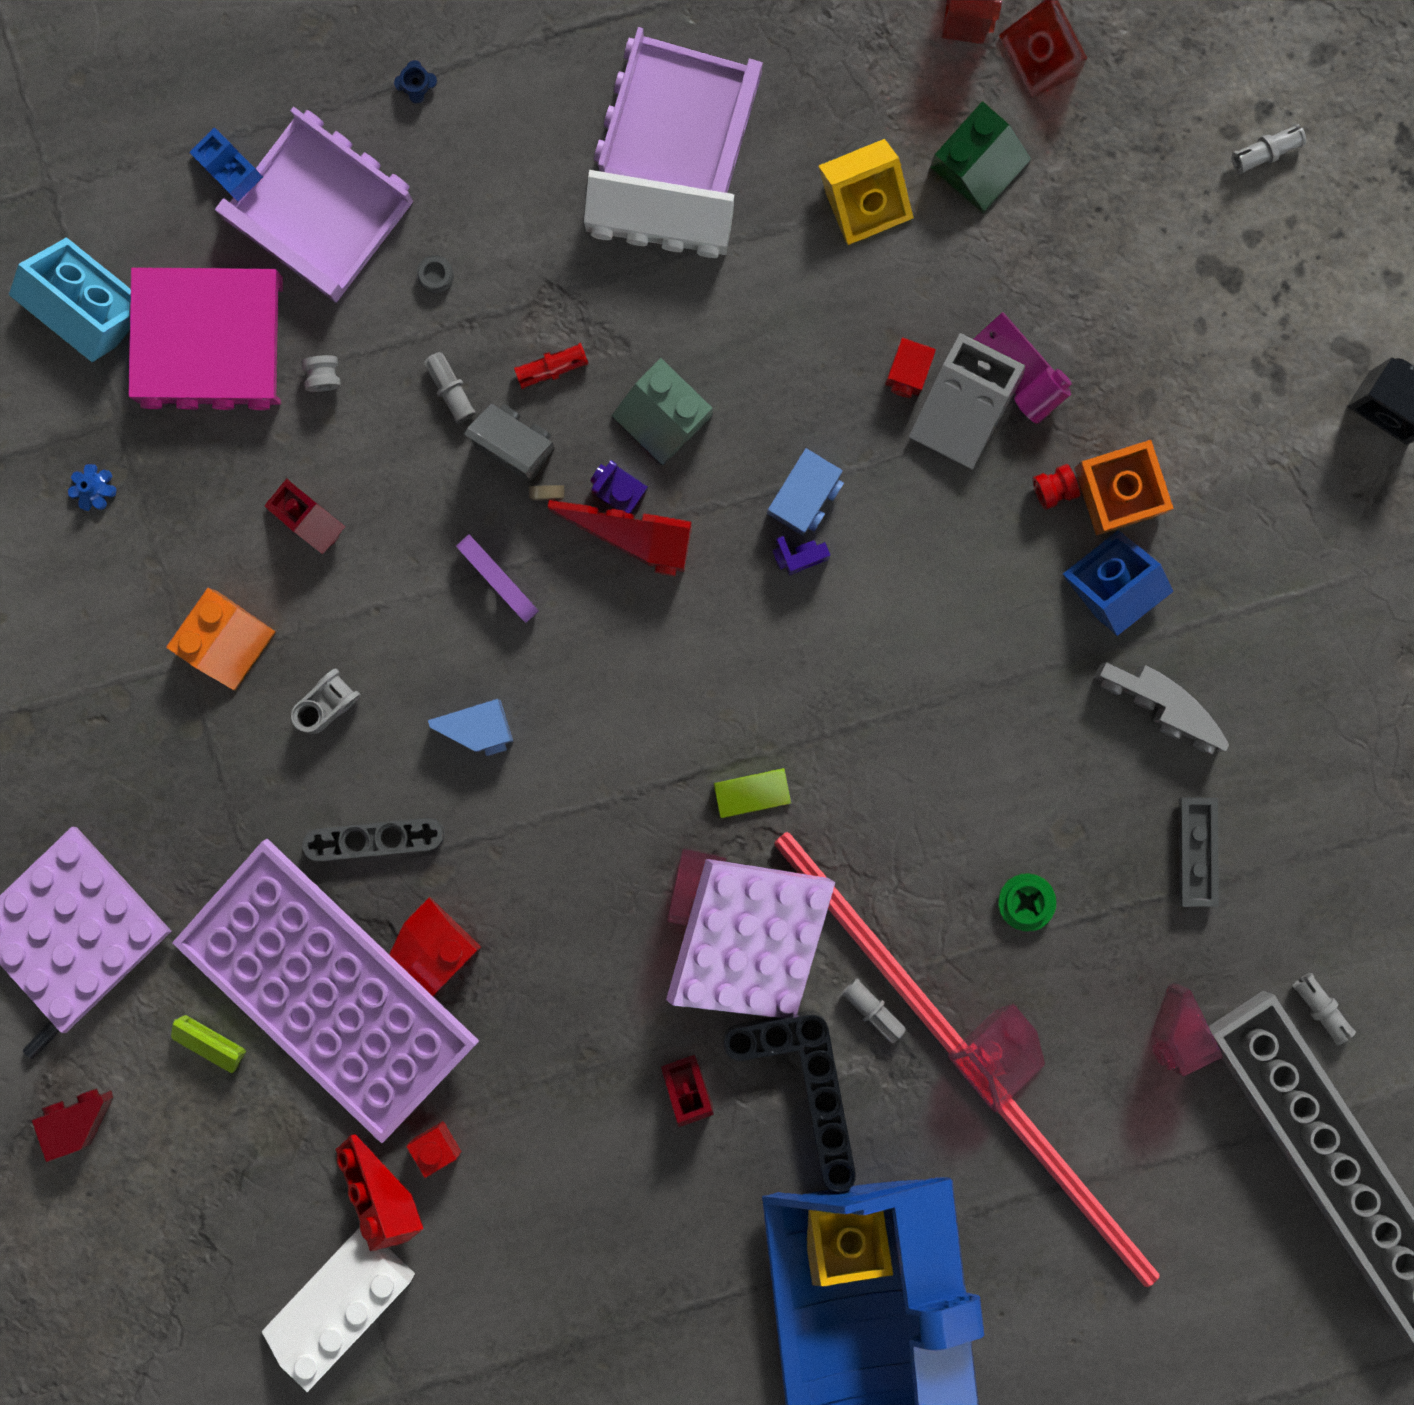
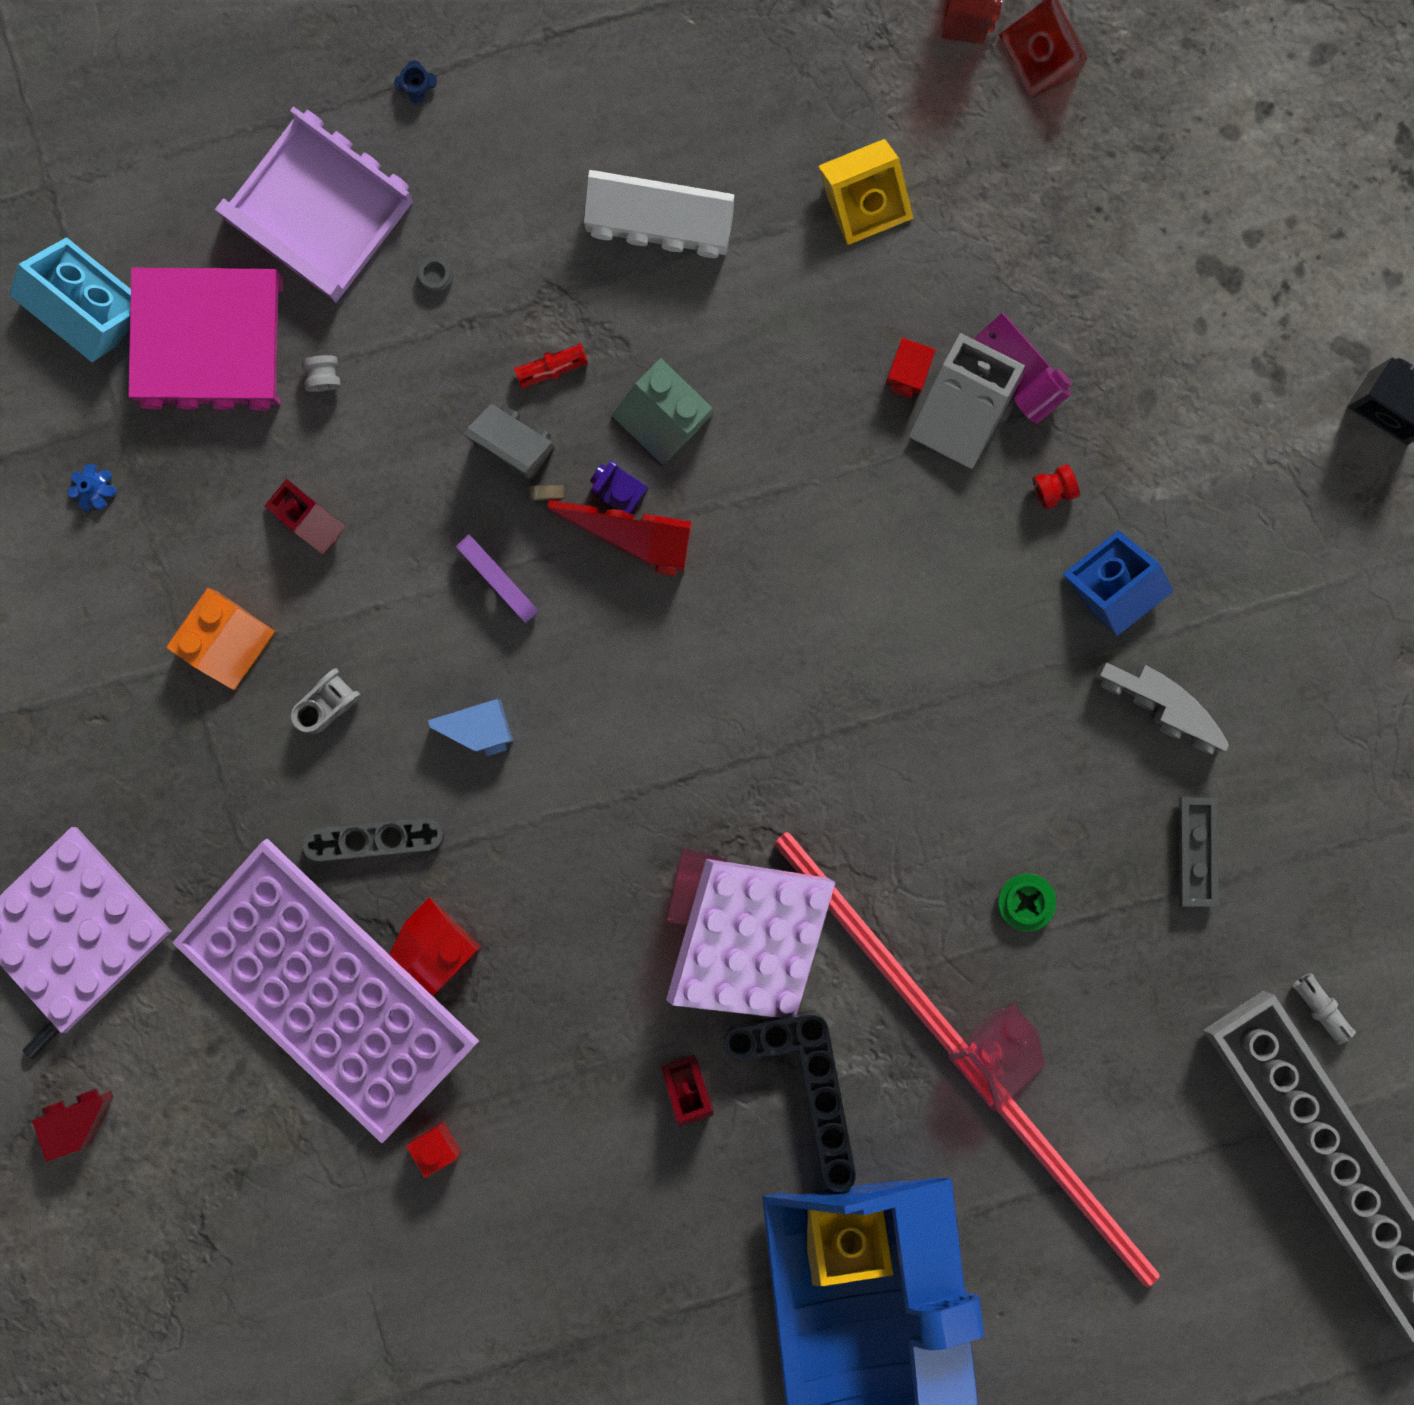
(207, 1043): lime slope -> none
(226, 164): blue slope -> none
(335, 1309): white slope -> none
(381, 1201): red slope -> none
(449, 387): light grey axle -> none
(678, 115): lavender panel -> none
(752, 793): lime slope -> none
(805, 492): medium blue brick -> none
(807, 555): dark purple bracket -> none
(873, 1011): light grey axle -> none
(981, 157): dark green slope -> none
(1123, 487): orange brick -> none
(1182, 1033): clear pink slope -> none
(1268, 148): light grey pin -> none

